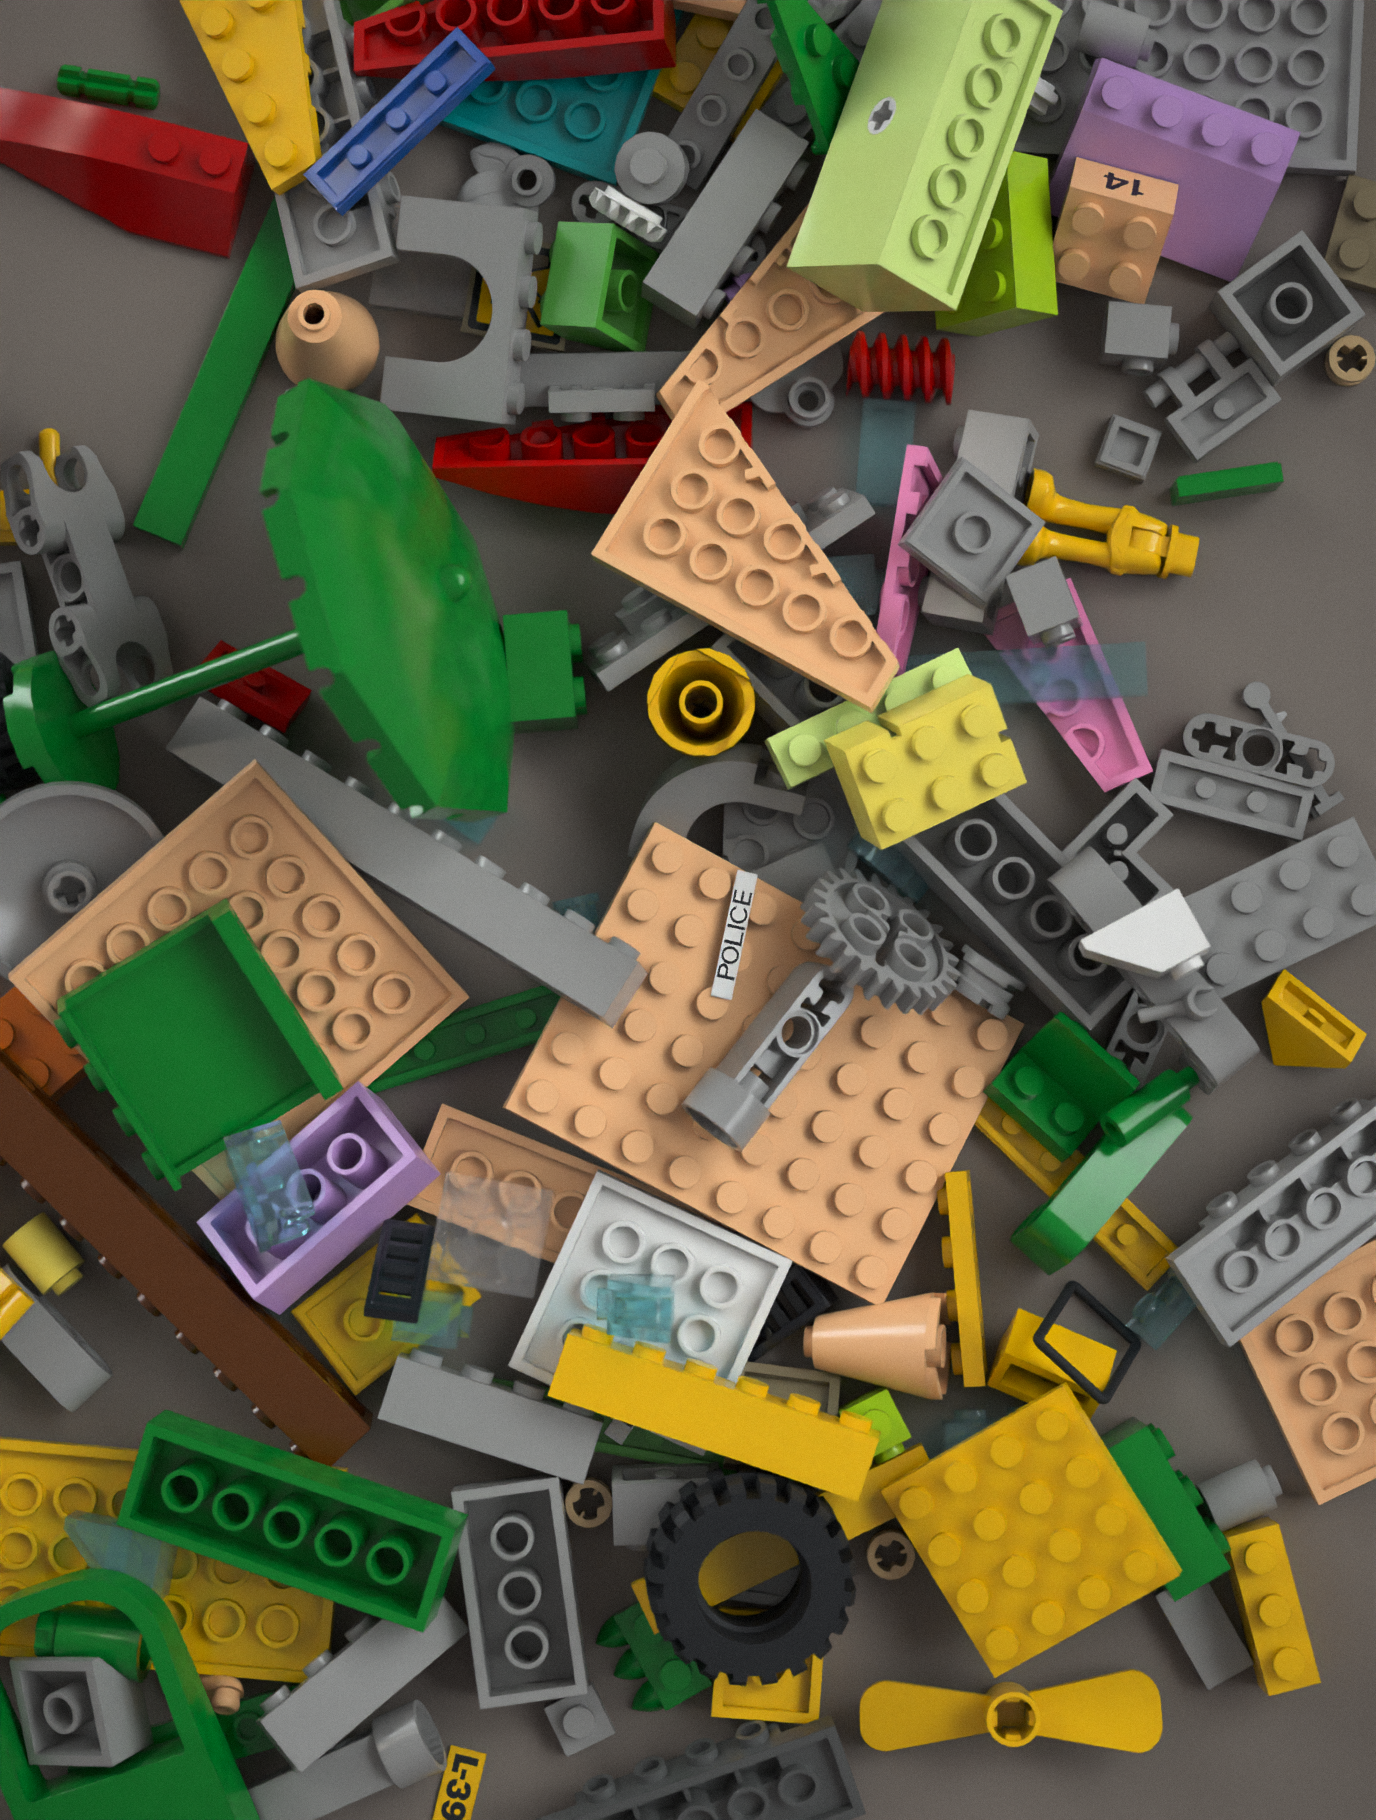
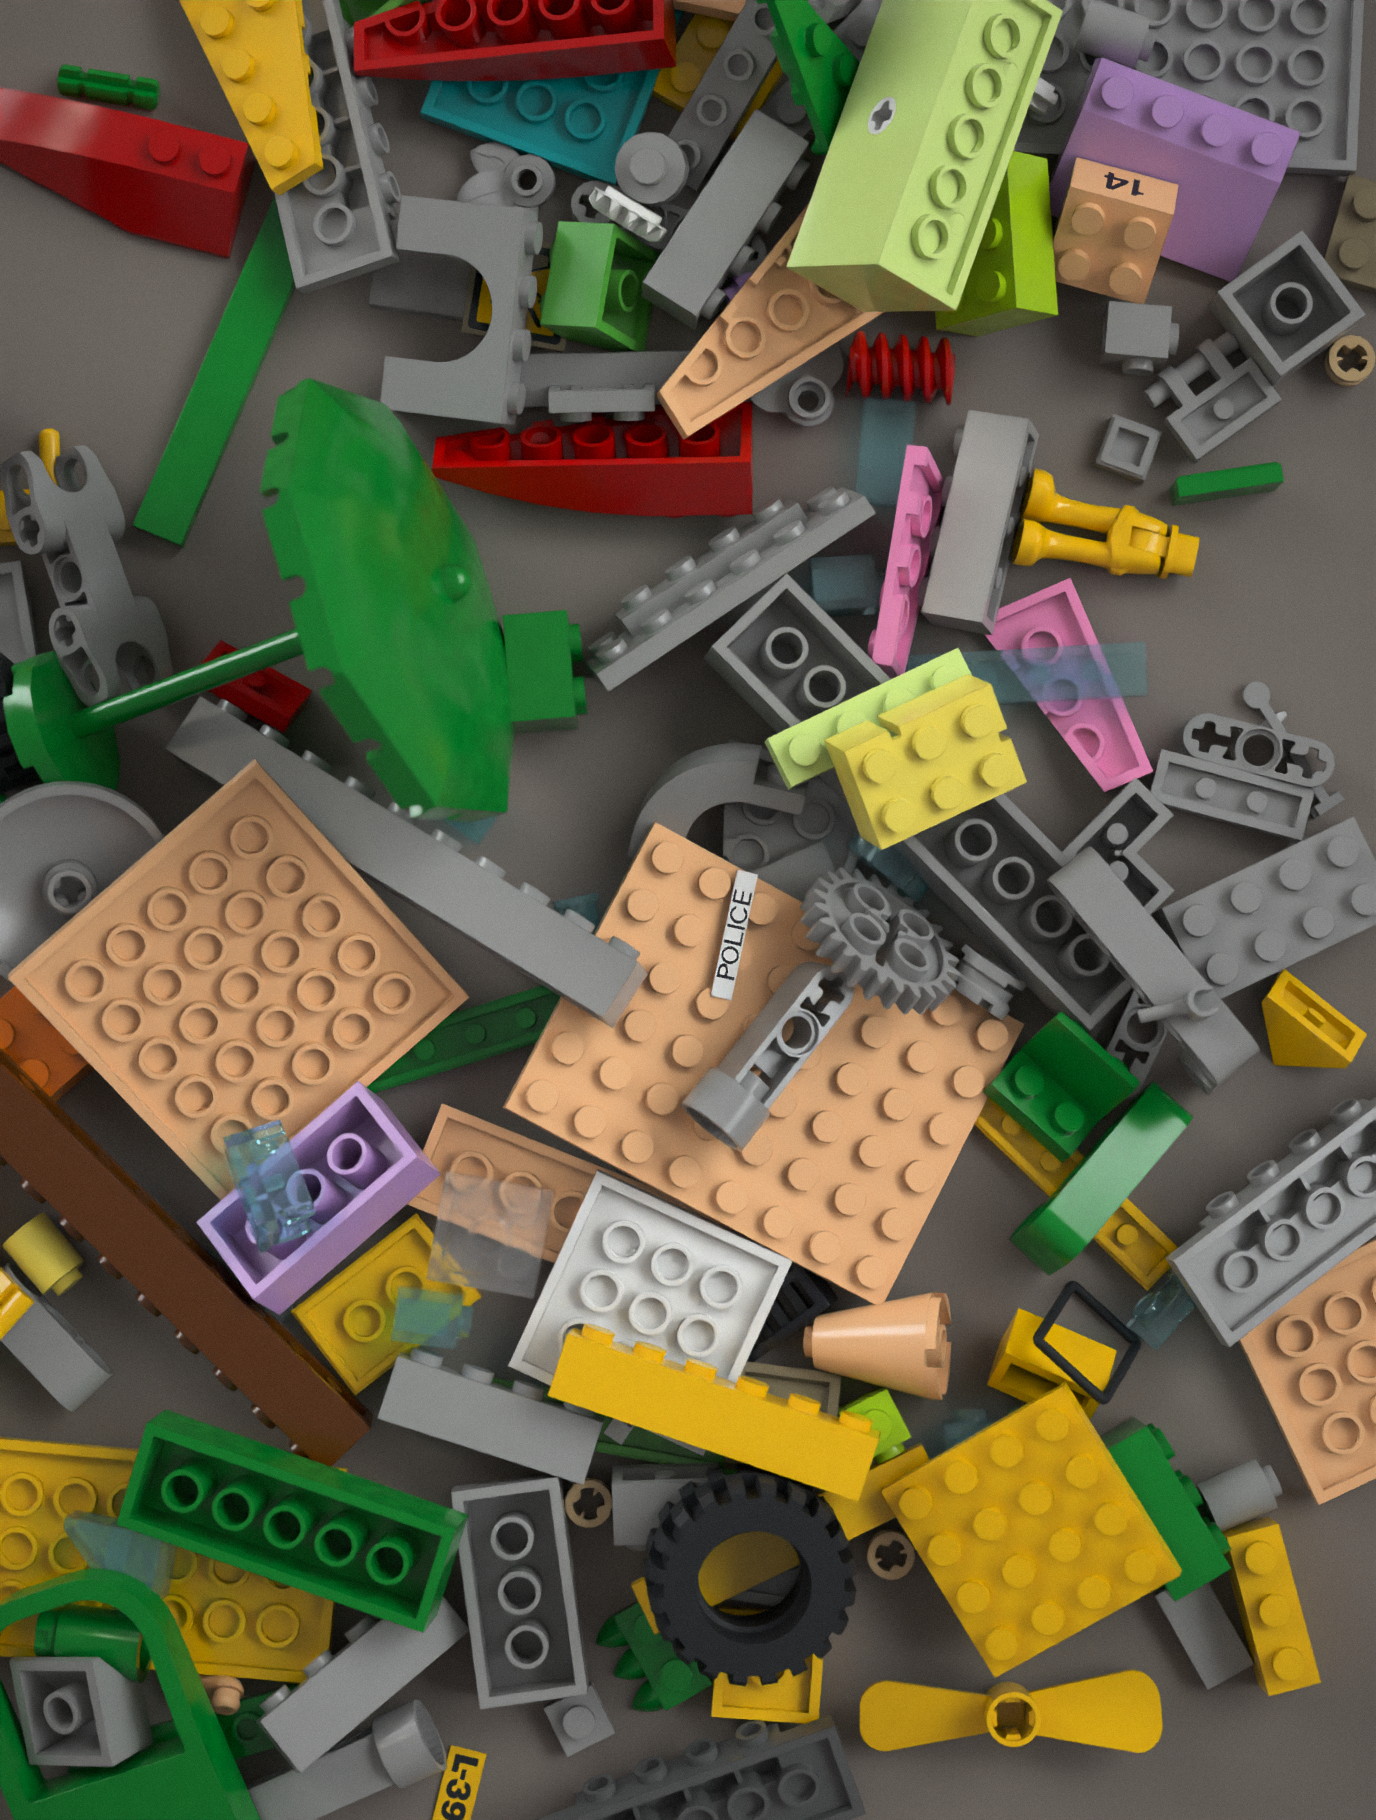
(194, 1042): green panel -> none
(327, 340): light nougat cone -> none
(399, 121): blue tile -> none
(401, 1270): black slope -> none
(638, 1306): clear light blue slope -> none
(701, 681): yellow cone -> none
(731, 551): light nougat wing -> none
(964, 1301): yellow plate -> none
(971, 533): light grey plate -> none
(1045, 603): light grey brick -> none
(1148, 1105): green cylinder -> none
(1151, 940): white slope -> none

